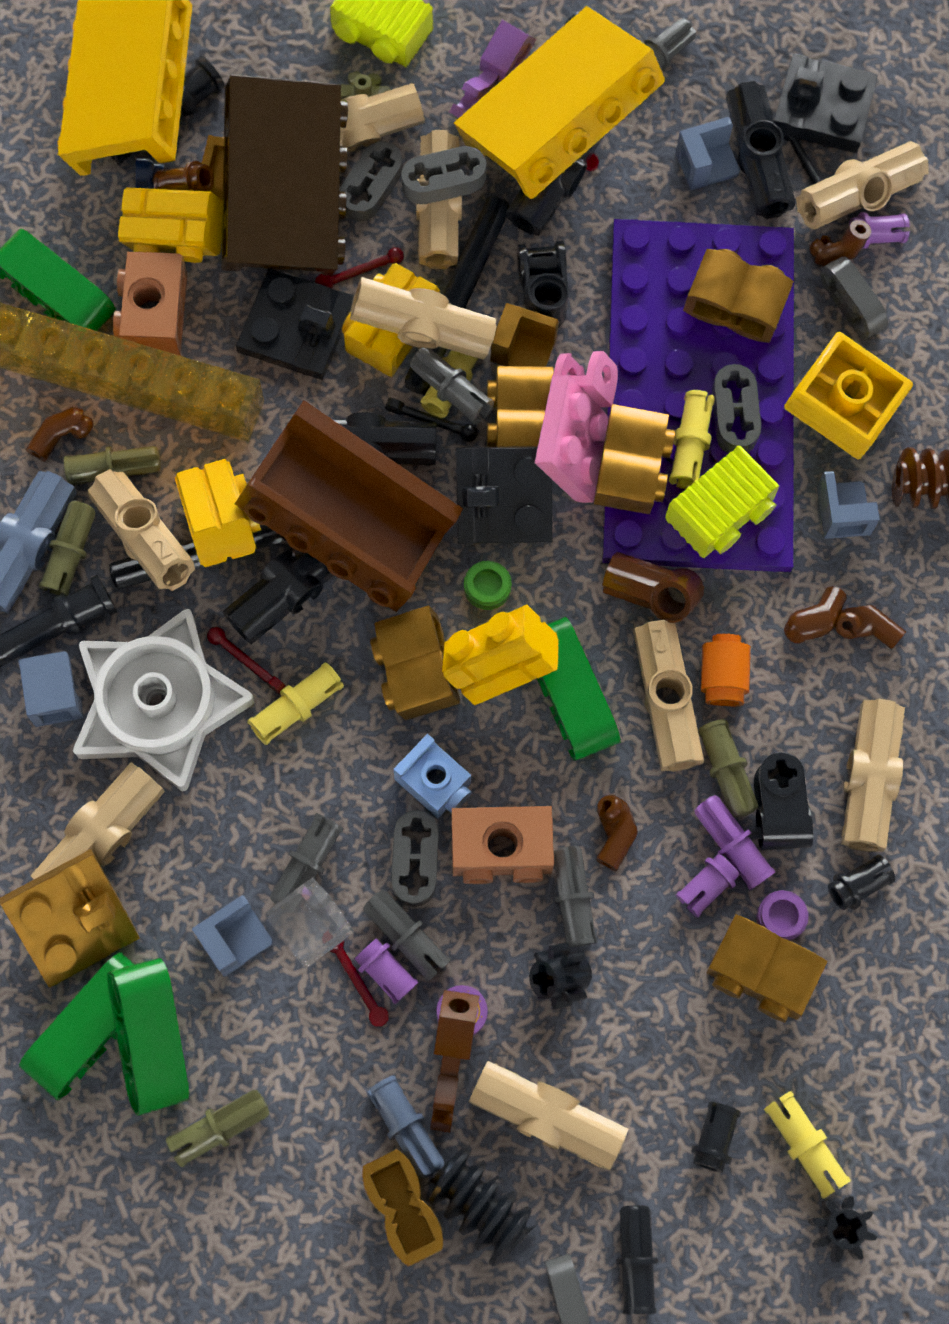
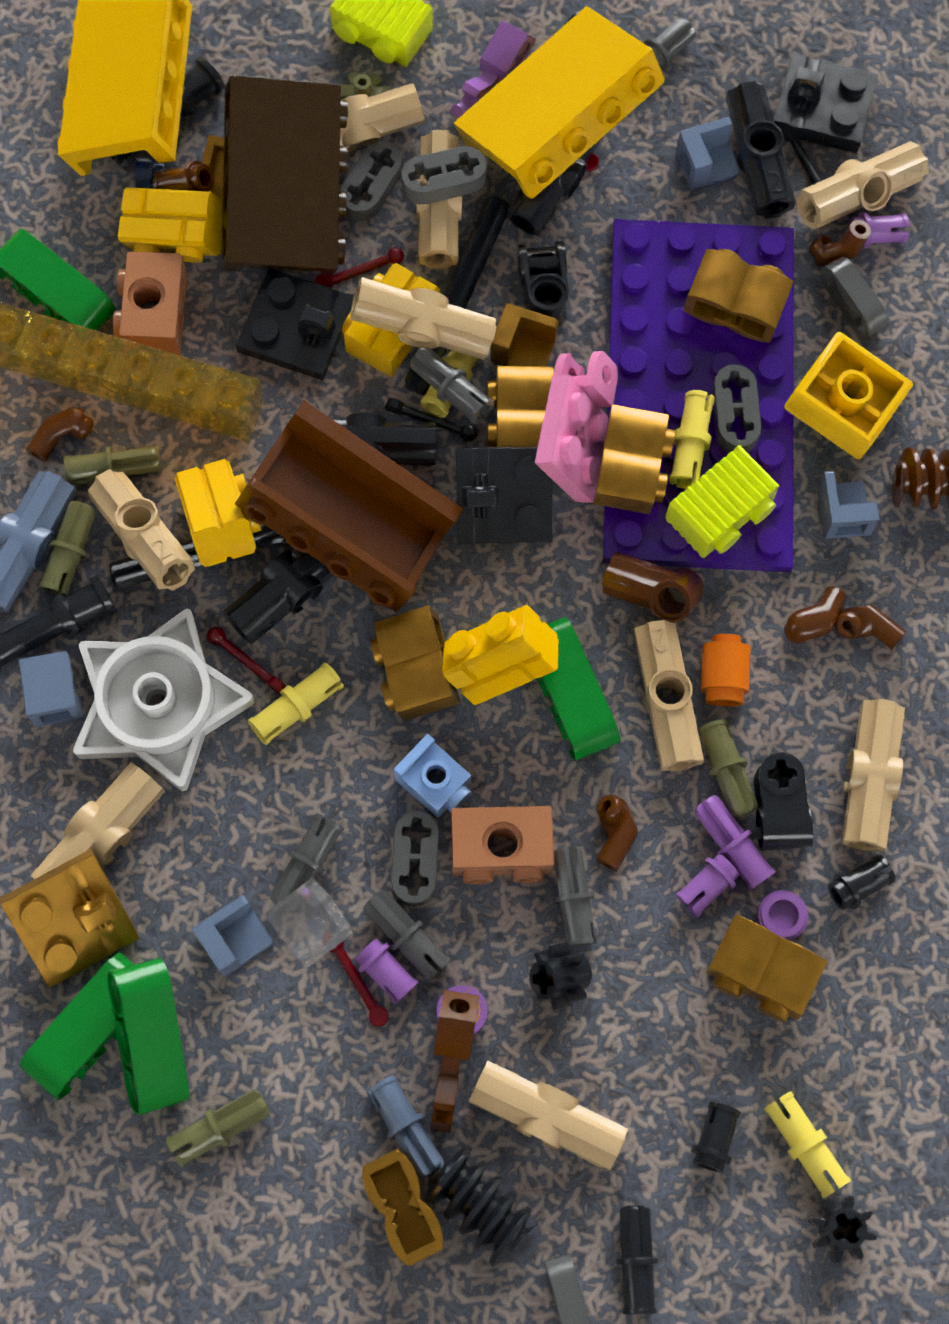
(487, 585): bright green tile -> none

